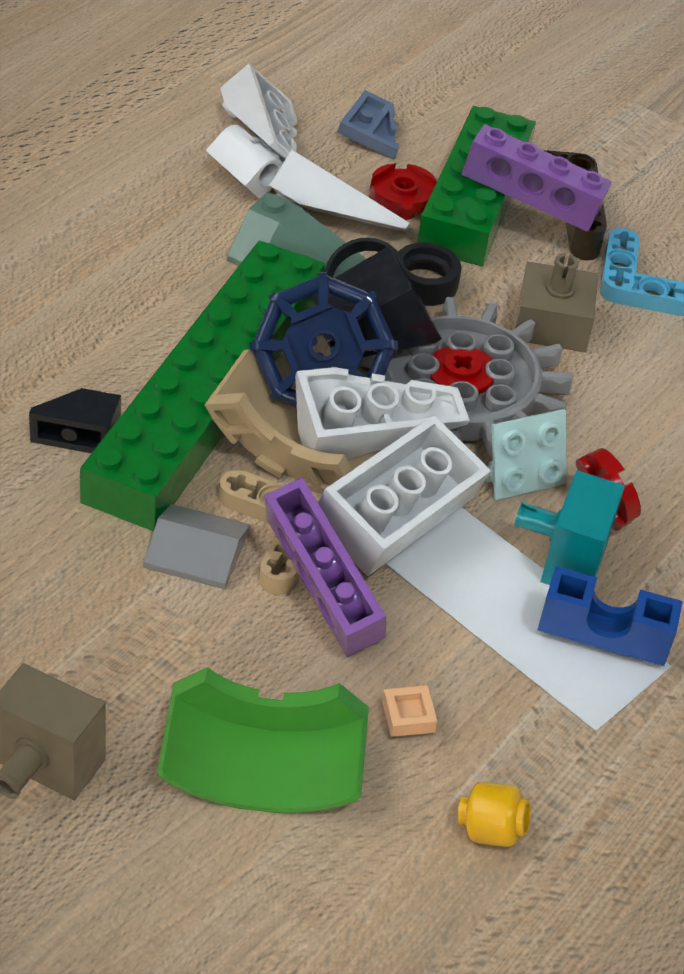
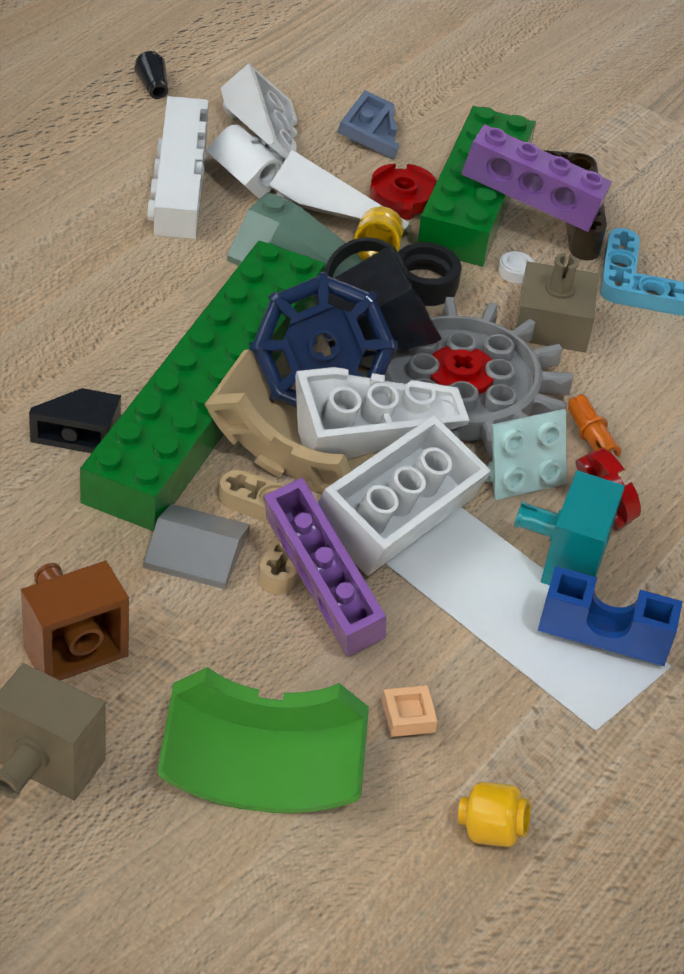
(75, 619): none -> dark orange brick
(151, 71): none -> black cone
(179, 169): none -> white wedge
(380, 224): none -> yellow wheel
(513, 266): none -> white tile
(592, 427): none -> orange axle

